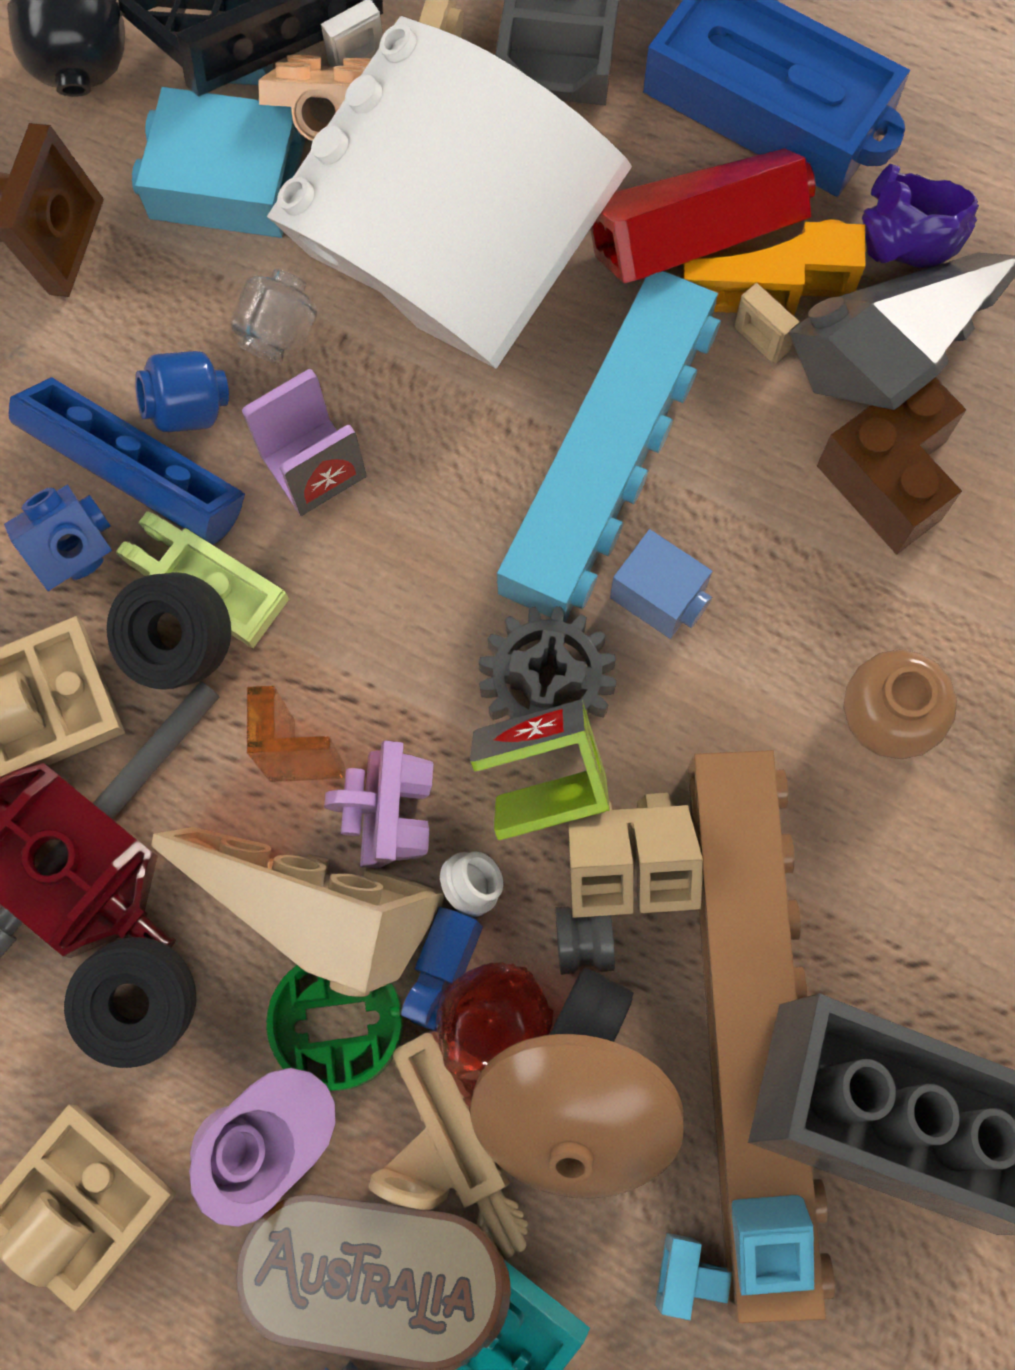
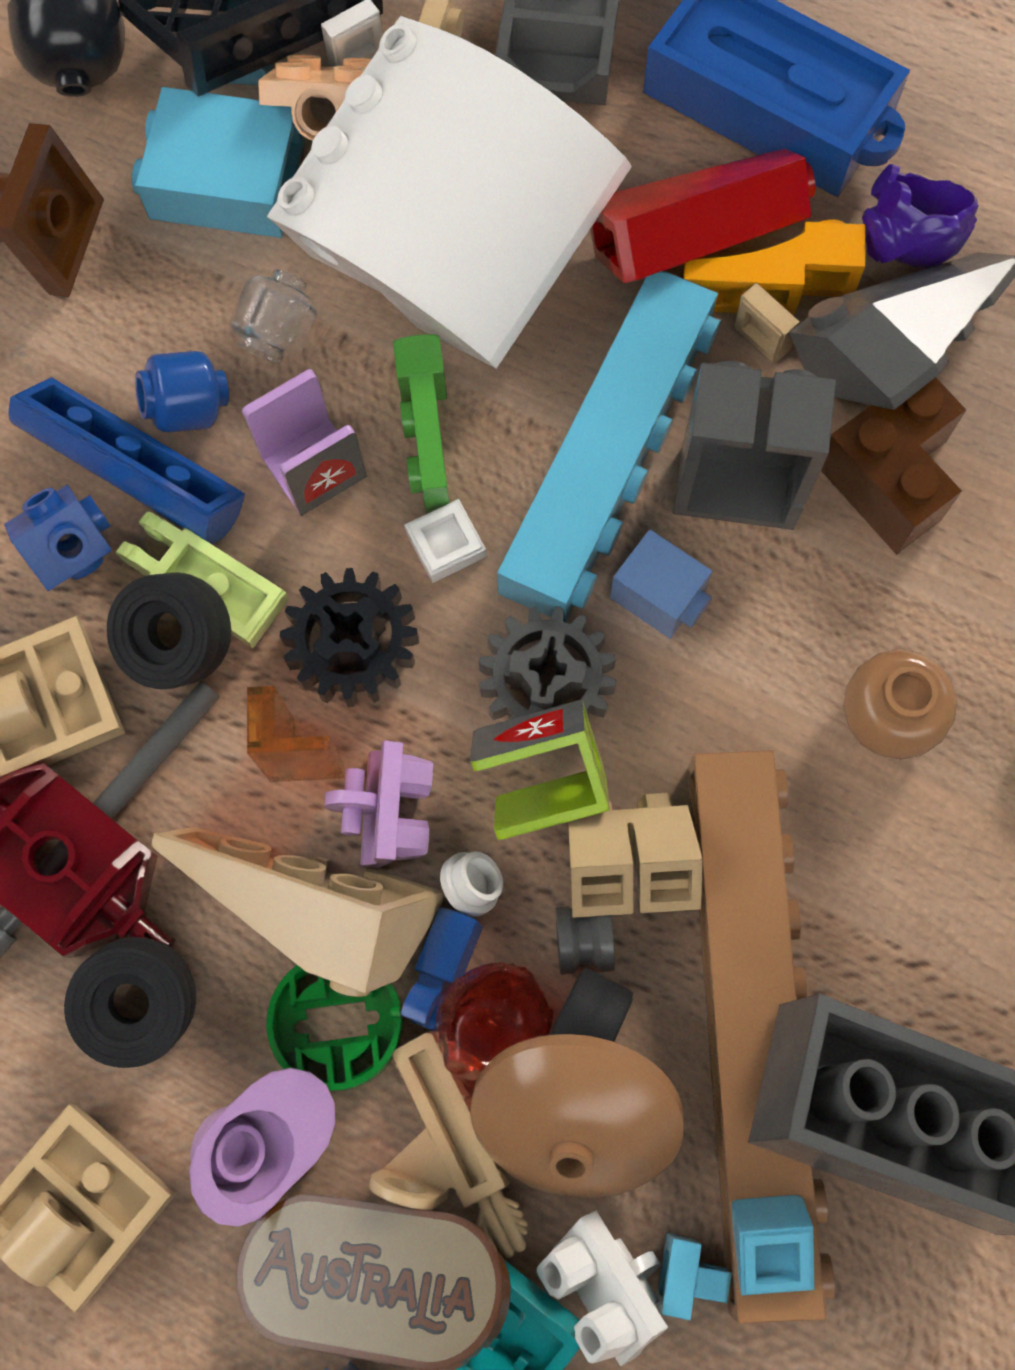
(334, 656): none -> black gear
(420, 385): none -> bright green plate
(445, 540): none -> white tile
(610, 1286): none -> white hips
(753, 444): none -> dark grey piece

